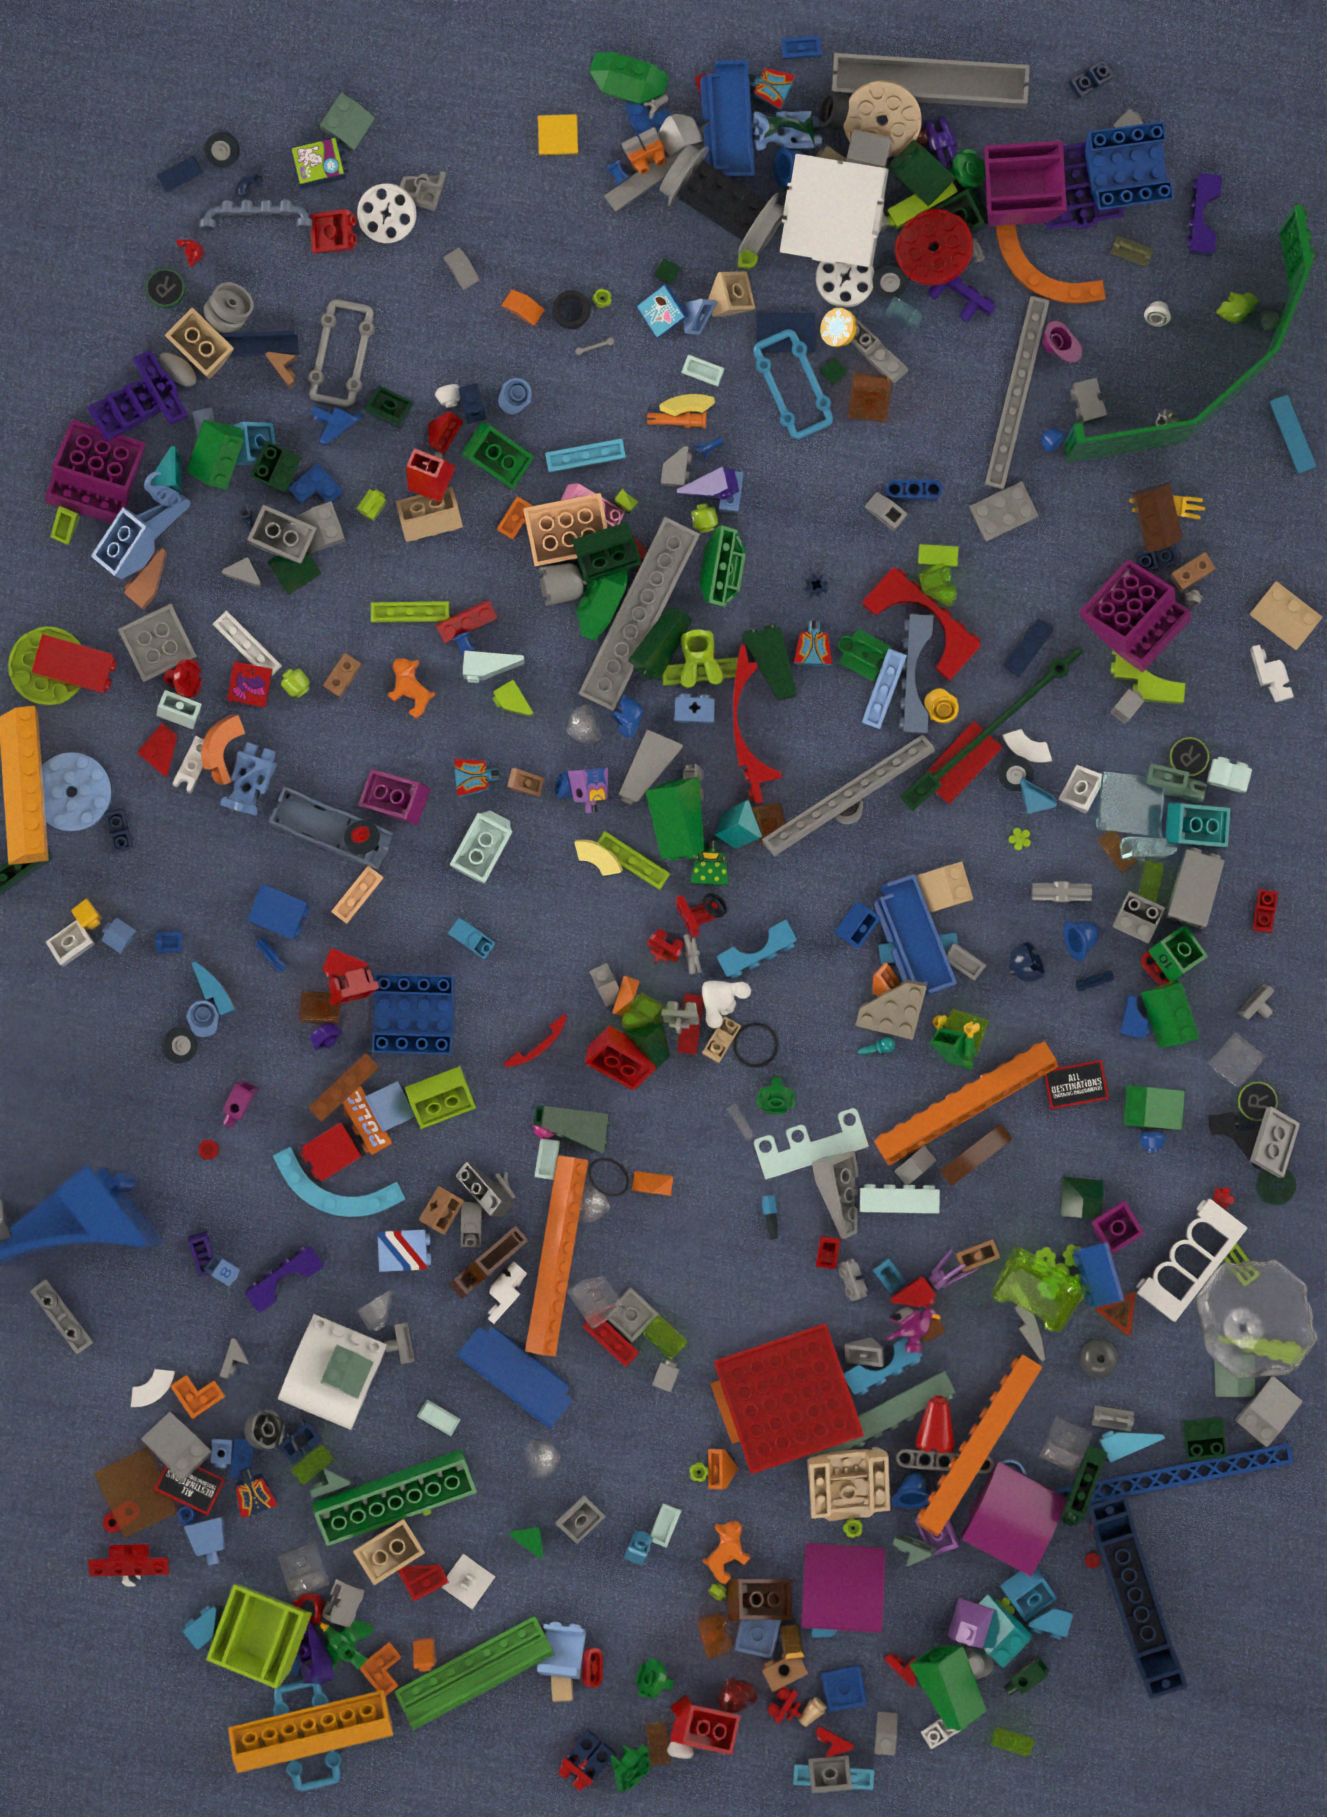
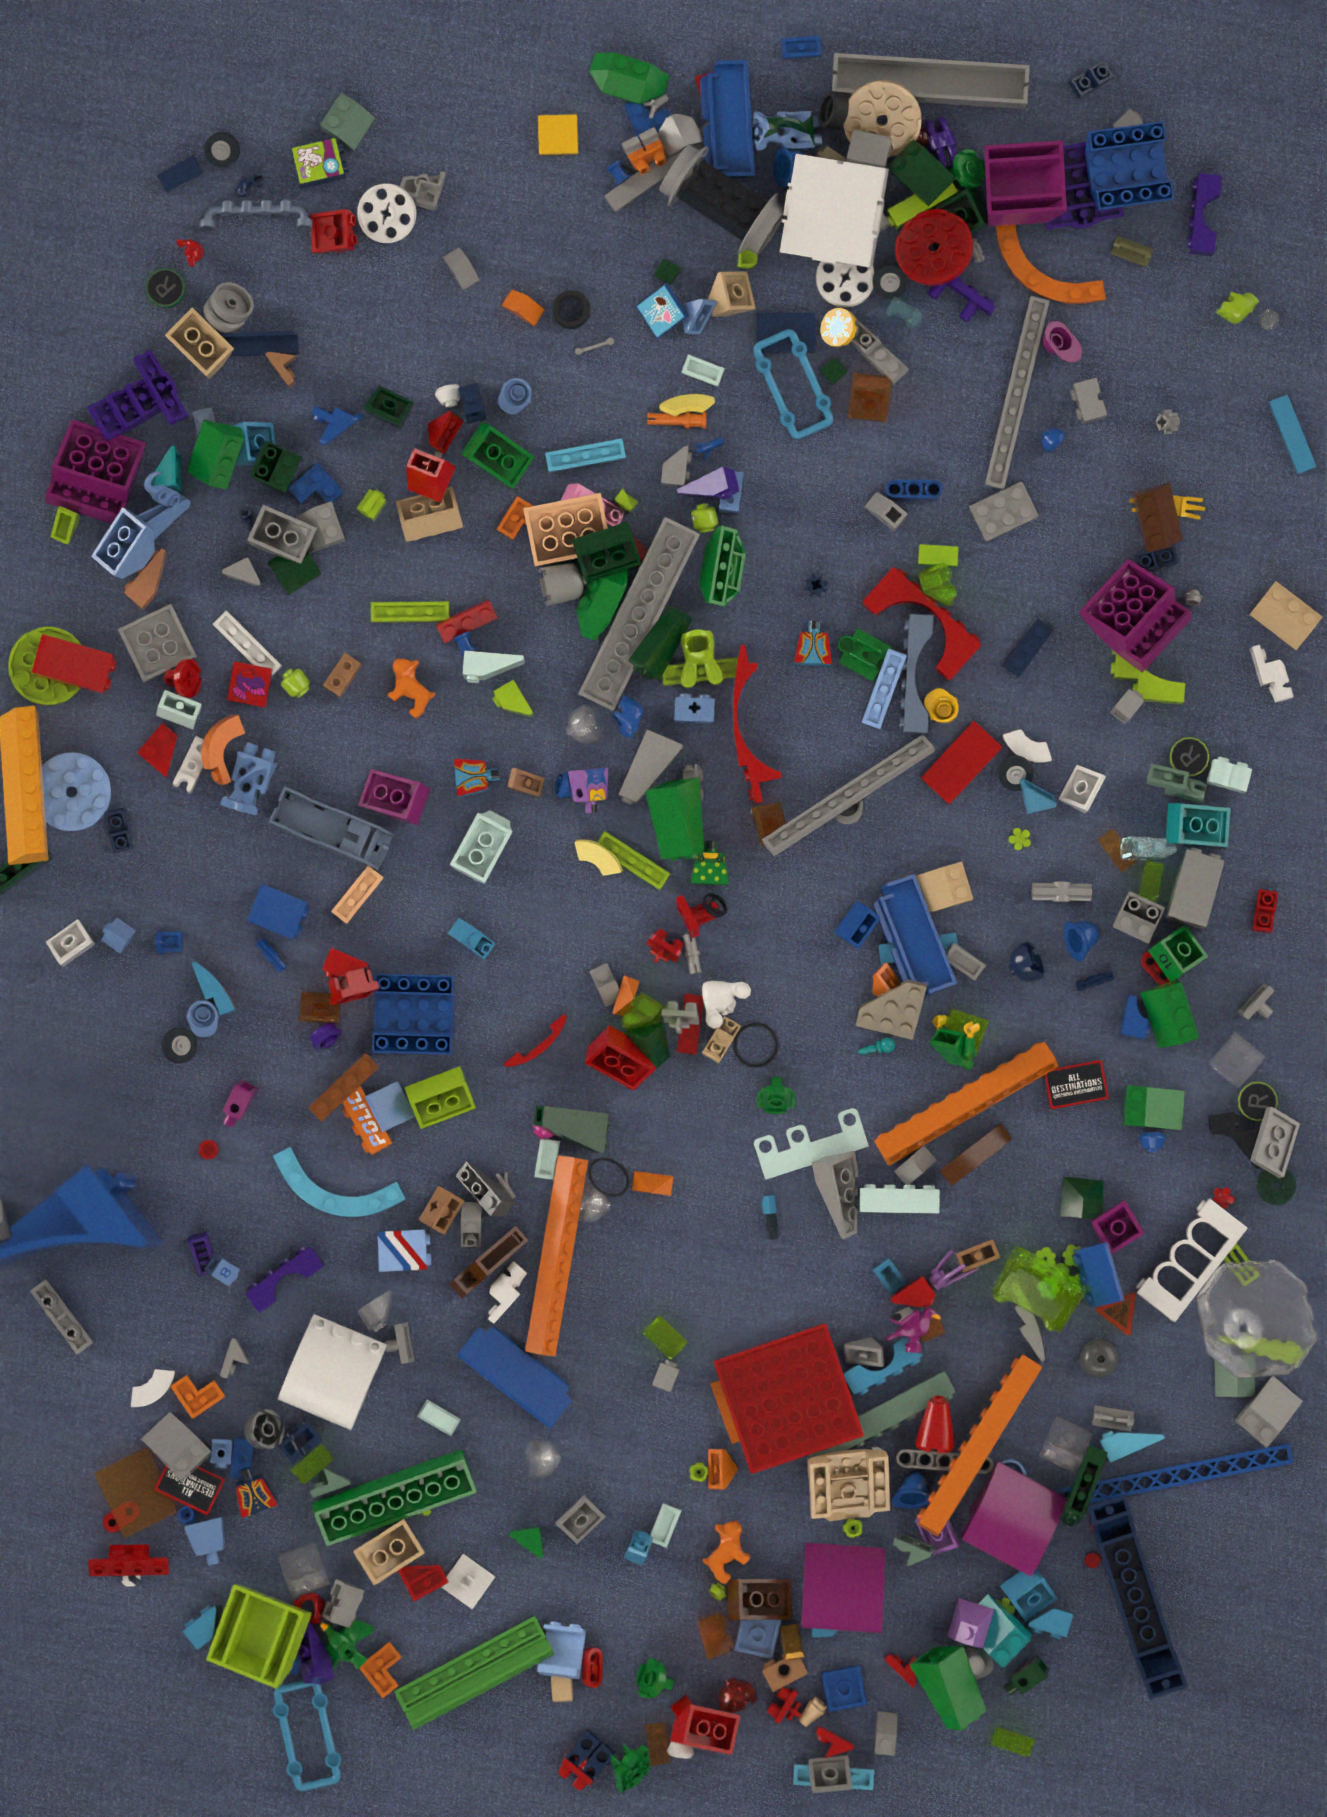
(87, 915): yellow slope -> none
(178, 369): light grey arm -> none
(310, 1731): light orange slope -> none
(328, 322): light grey bar -> none
(331, 1152): red slope -> none
(347, 1371): sand green slope -> none
(362, 837): black wheel -> none
(424, 1654): orange slope -> none
(596, 1300): clear slope -> none
(602, 293): lime plate -> none
(613, 1342): red plate -> none
(634, 1317): light grey tile -> none
(738, 826): teal slope -> none
(741, 1122): clear axle -> none
(770, 653): dark green slope -> none
(772, 87): torso -> none
(779, 938): dark azure arch -> none
(827, 1252): red slope -> none
(848, 1272): light grey hinge -> none
(930, 782): dark green bar -> none
(937, 1733): white slope -> none
(1130, 805): clear light blue piece -> none
(1157, 314): white cone -> none
(1192, 572): medium nougat brick -> none
(1204, 1438): dark green slope -> none
(1298, 262): green panel -> none

